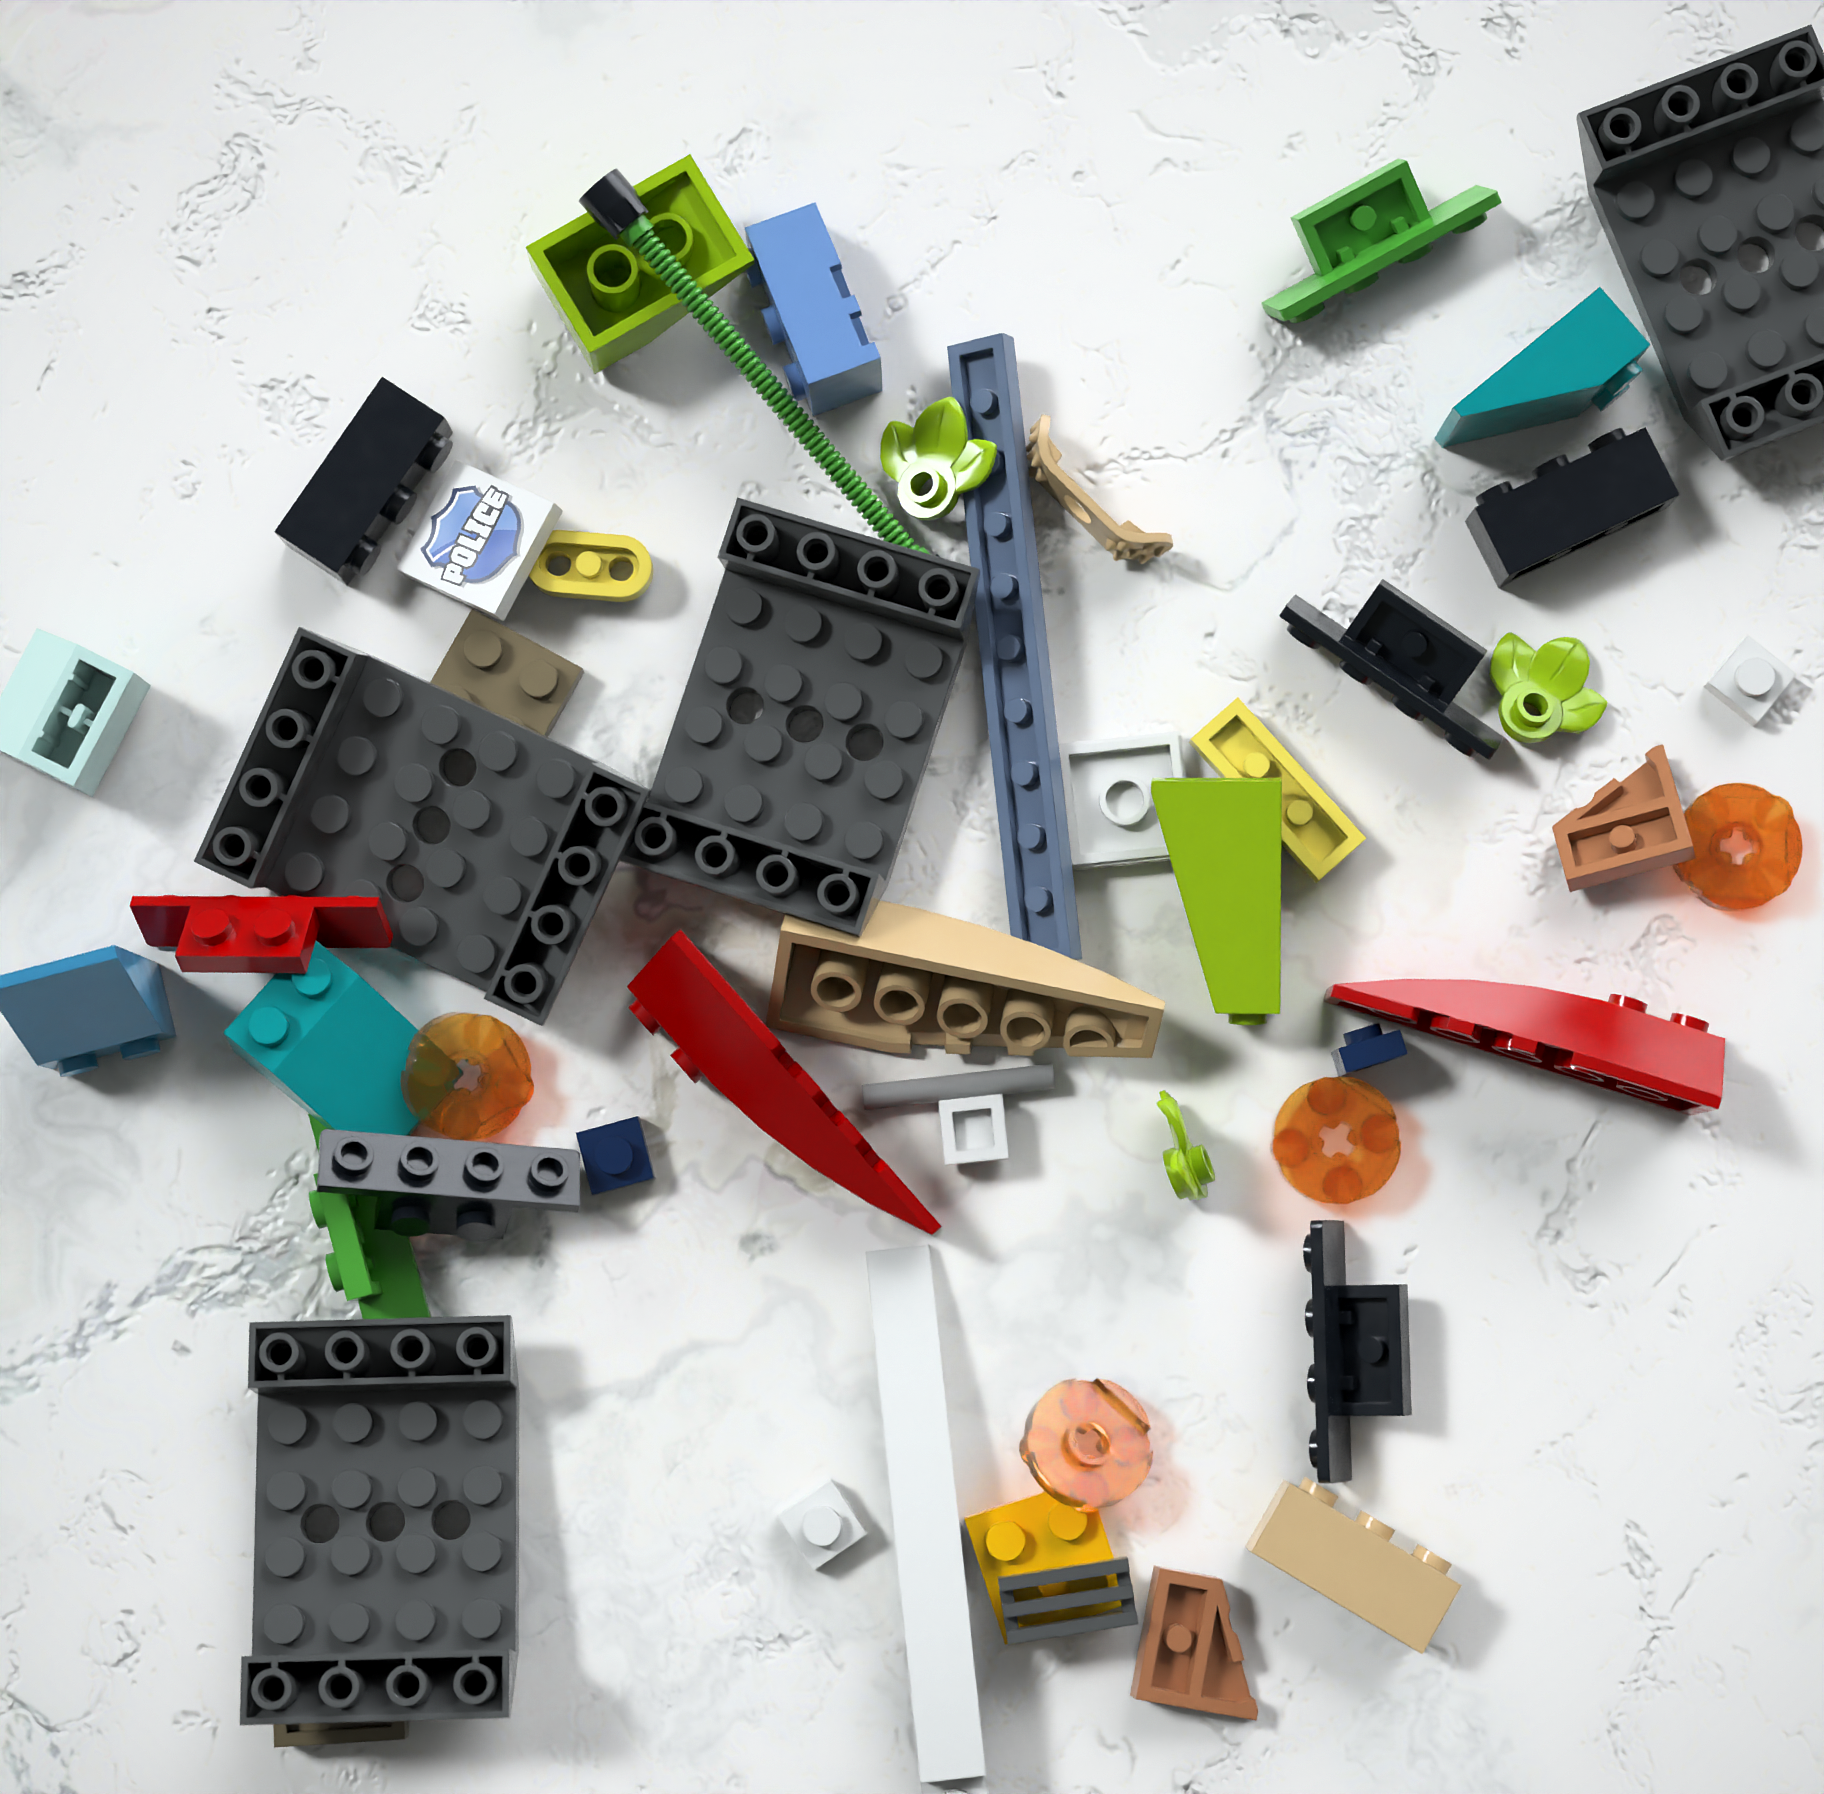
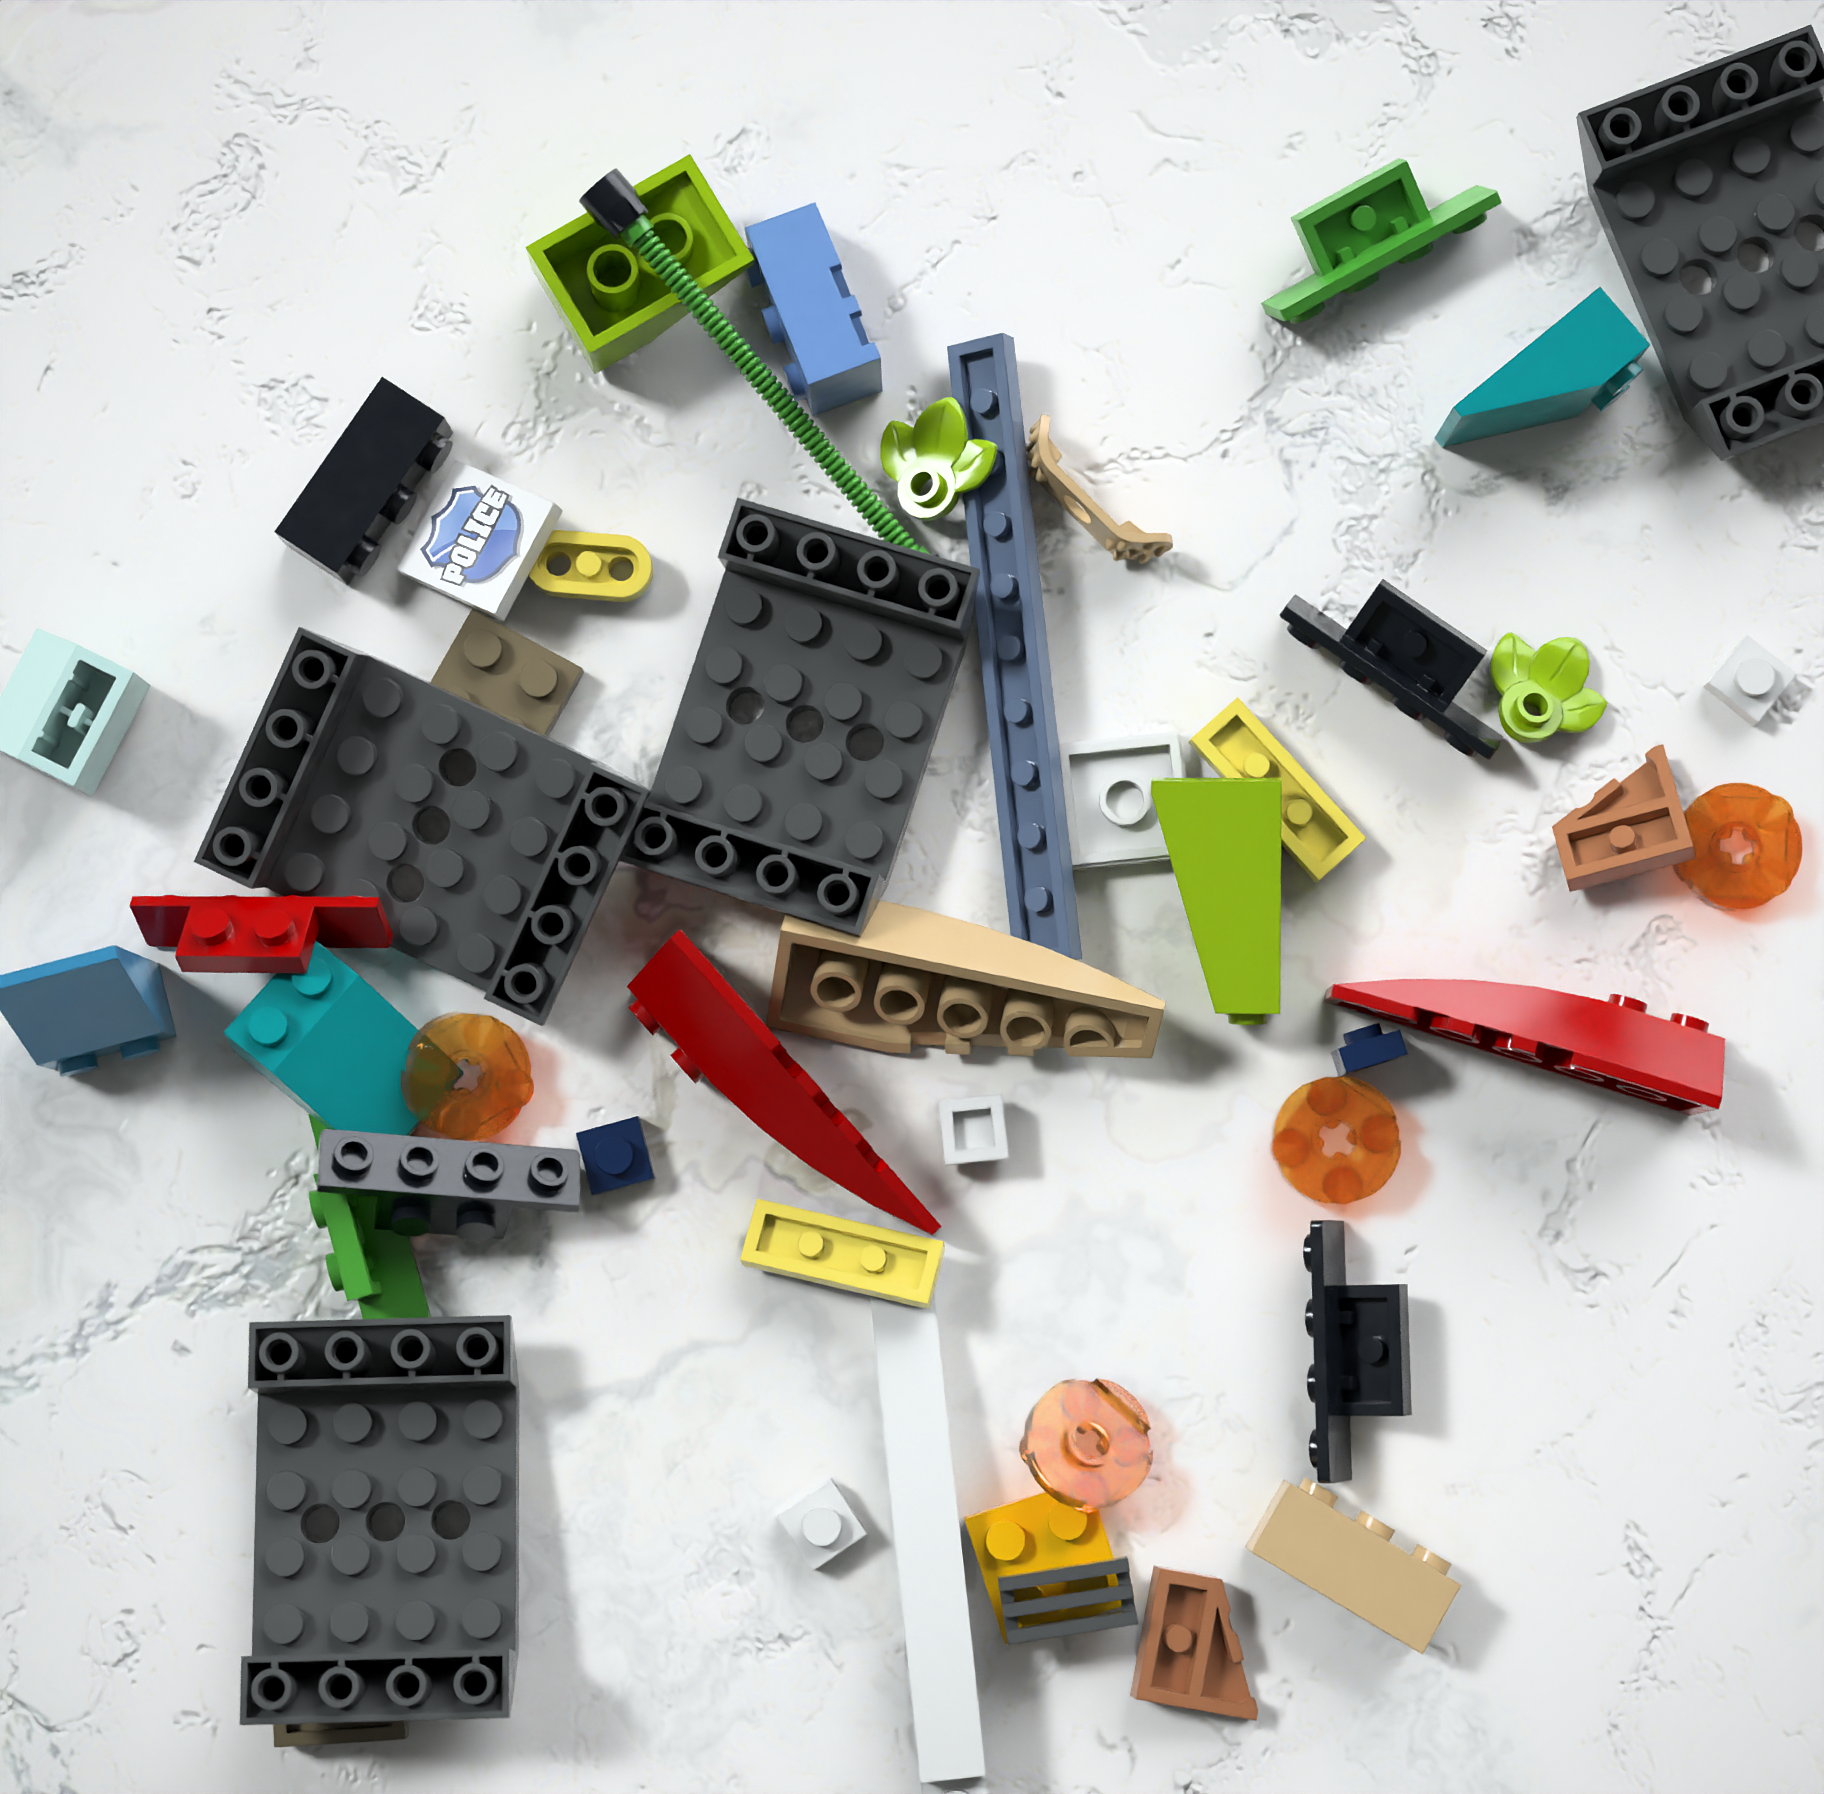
(843, 1253): none -> light yellow plate
(958, 1086): light grey piece -> none
(1186, 1166): lime plate -> none
(1570, 504): black brick -> none

